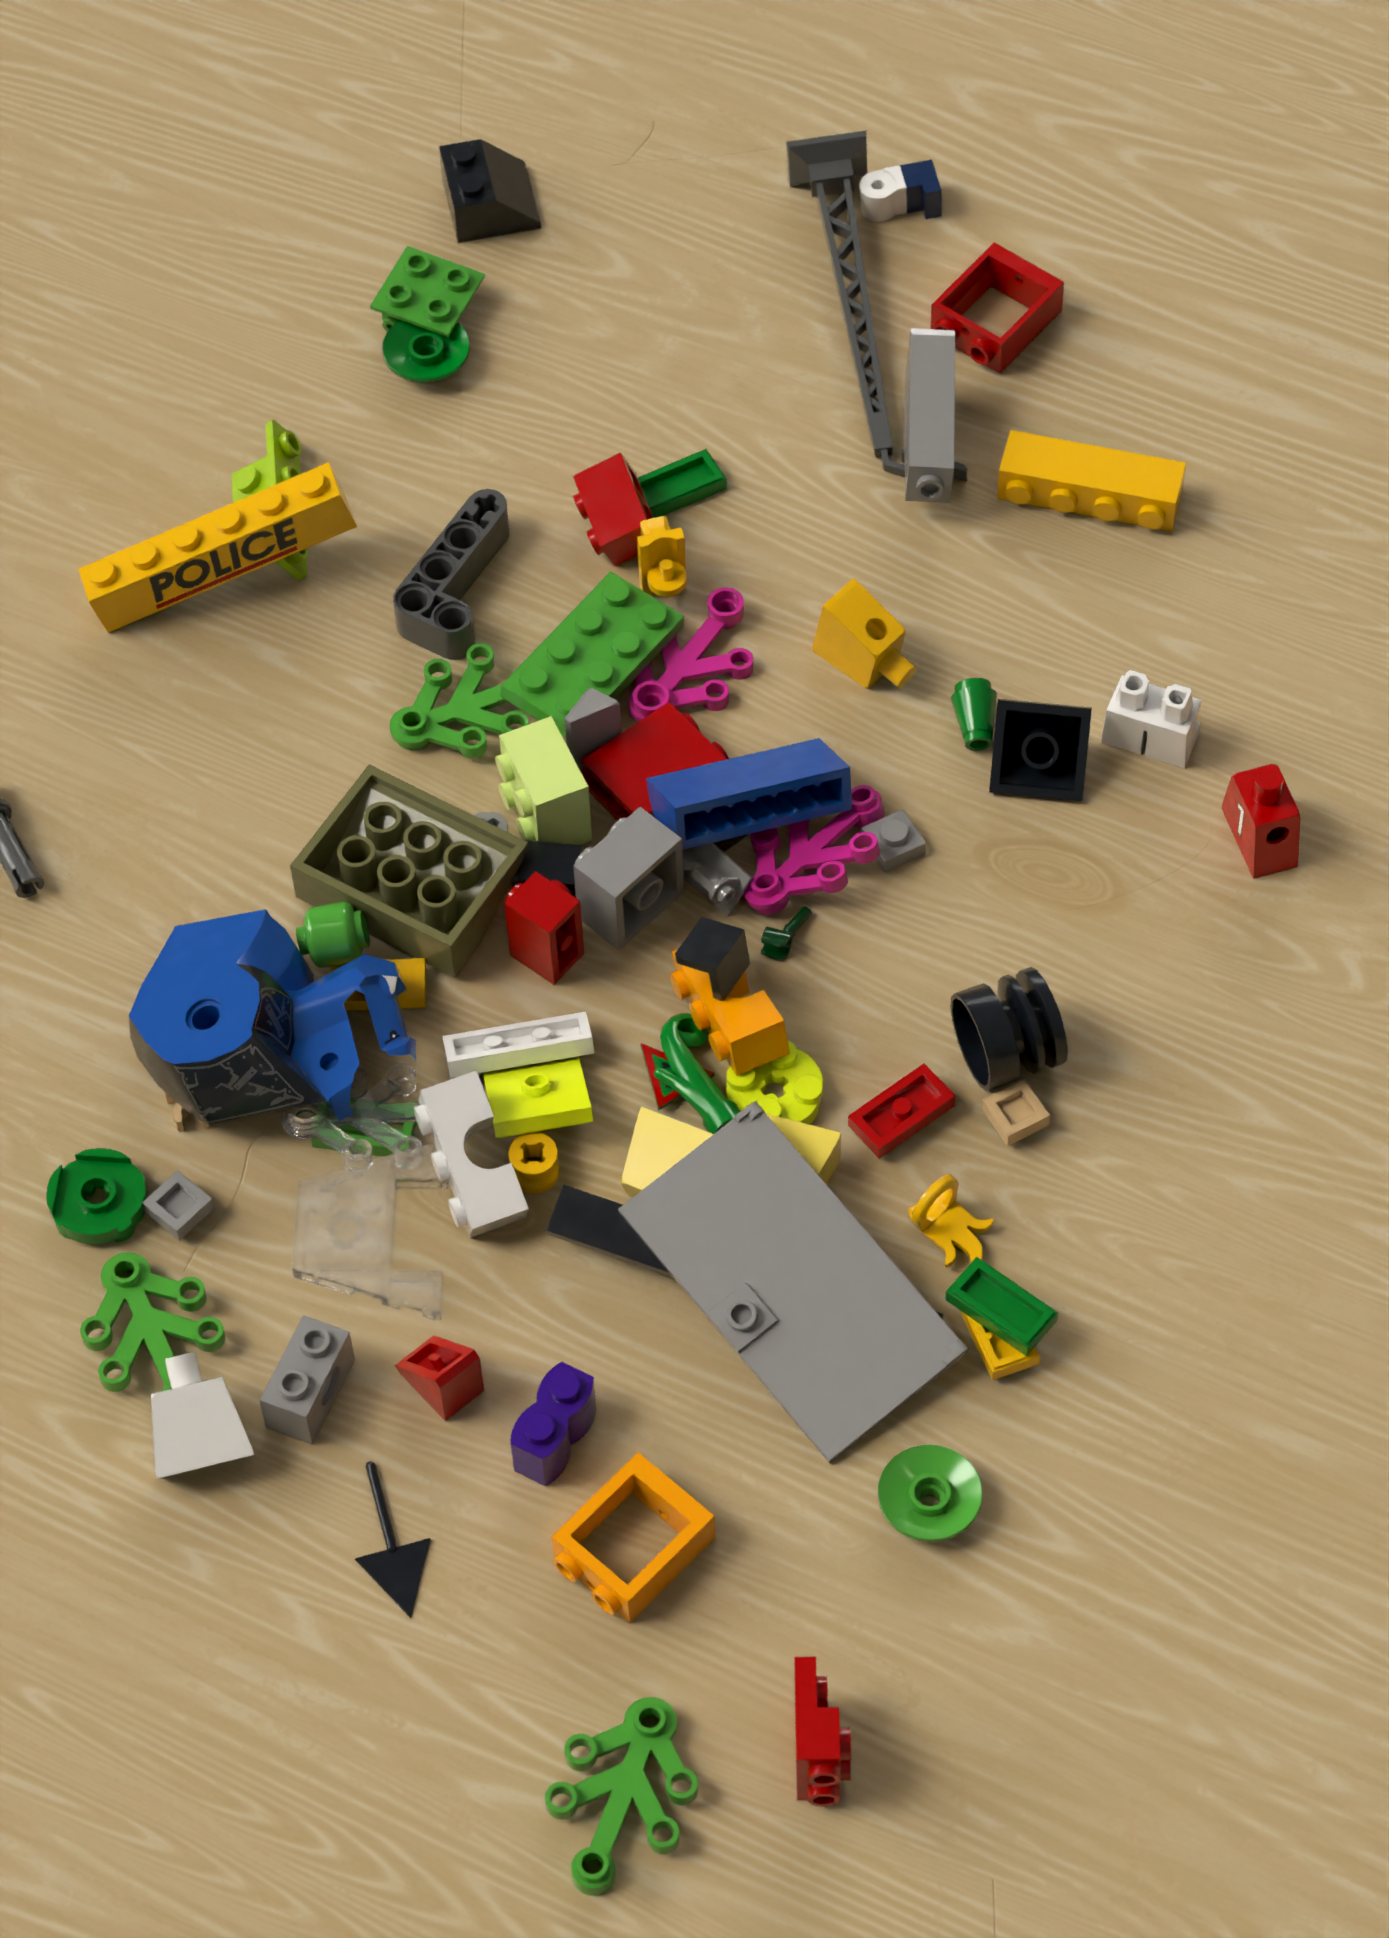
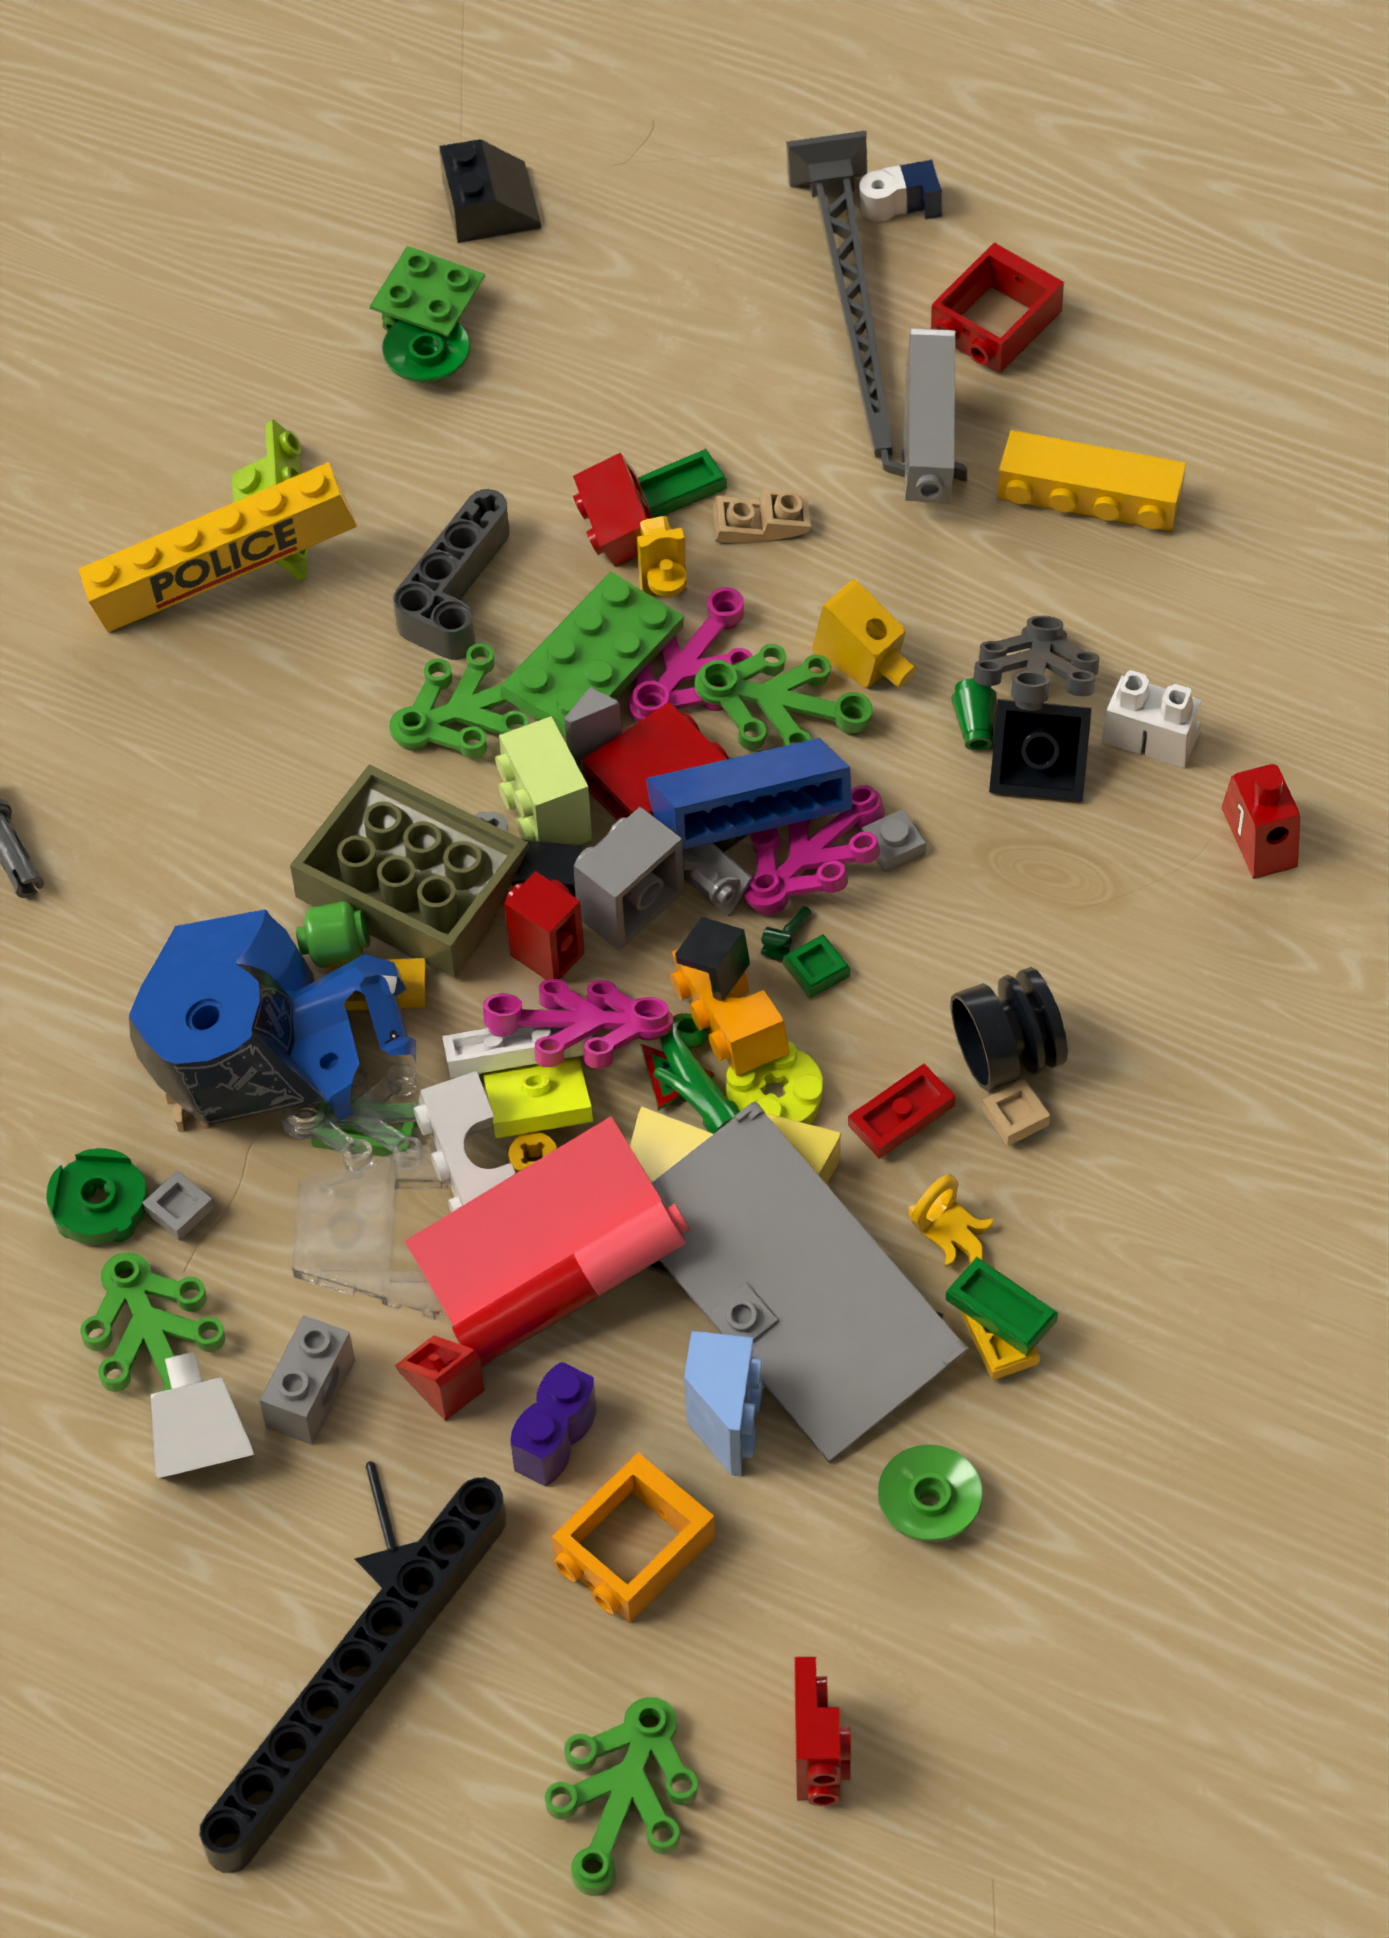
(353, 1694): none -> black beam
(546, 1241): none -> coral door
(643, 1019): none -> dark pink plant
(723, 1395): none -> light blue slope
(773, 517): none -> tan slope
(777, 696): none -> bright green plant
(816, 966): none -> green tile
(1032, 686): none -> dark grey plant

